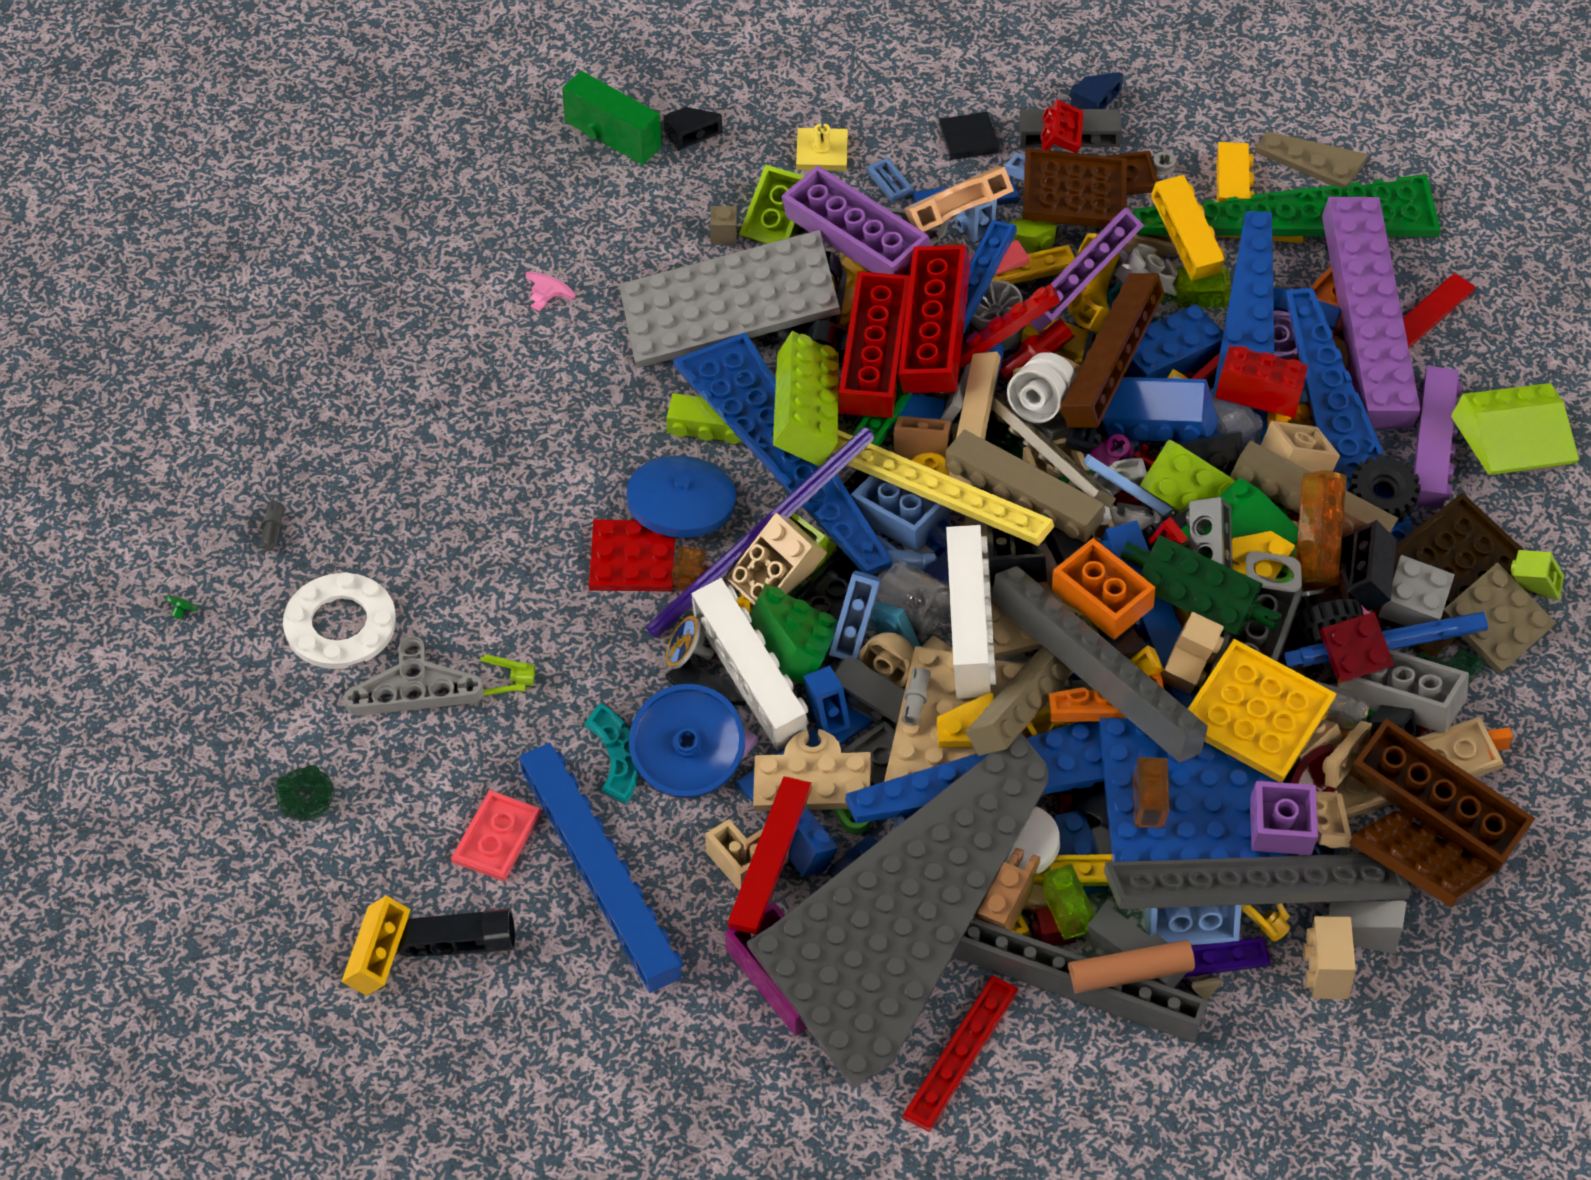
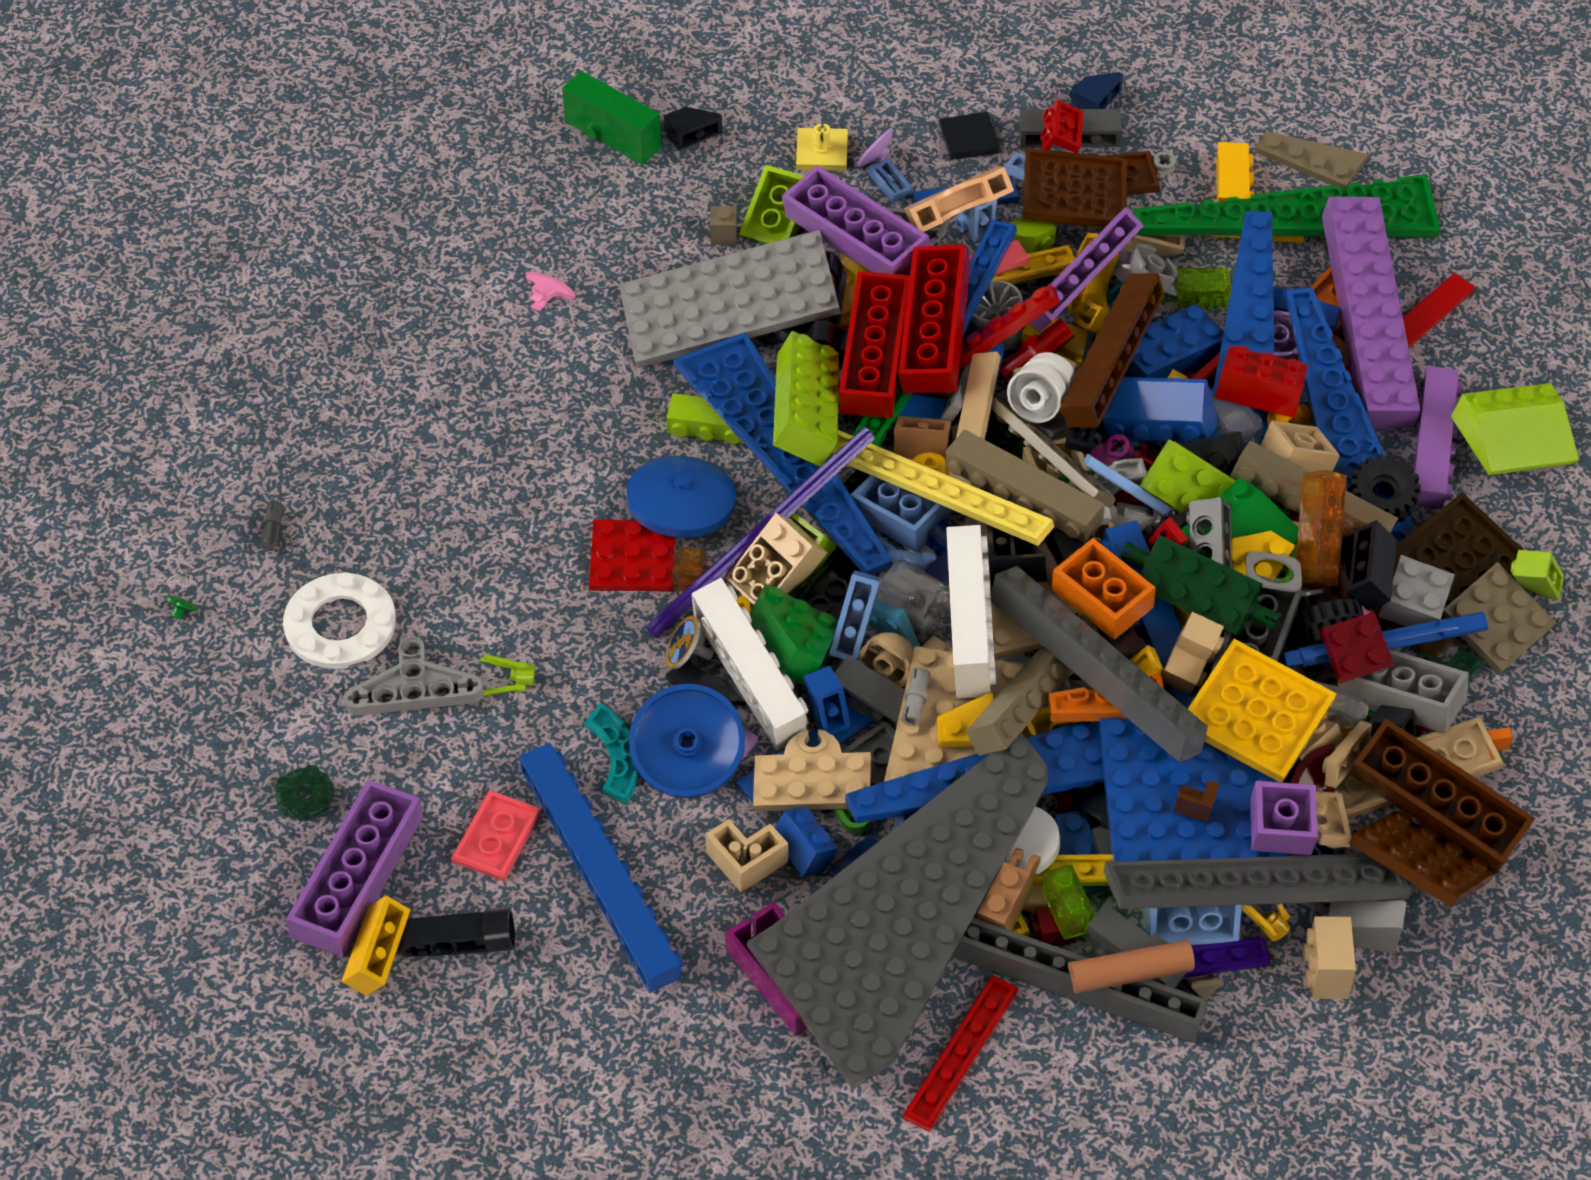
(355, 868): none -> medium lavender brick
(769, 855): red tile -> none
(878, 149): none -> lavender dish
(1151, 792): clear orange brick -> none
(1188, 227): yellow brick -> none
(1196, 802): none -> reddish brown panel

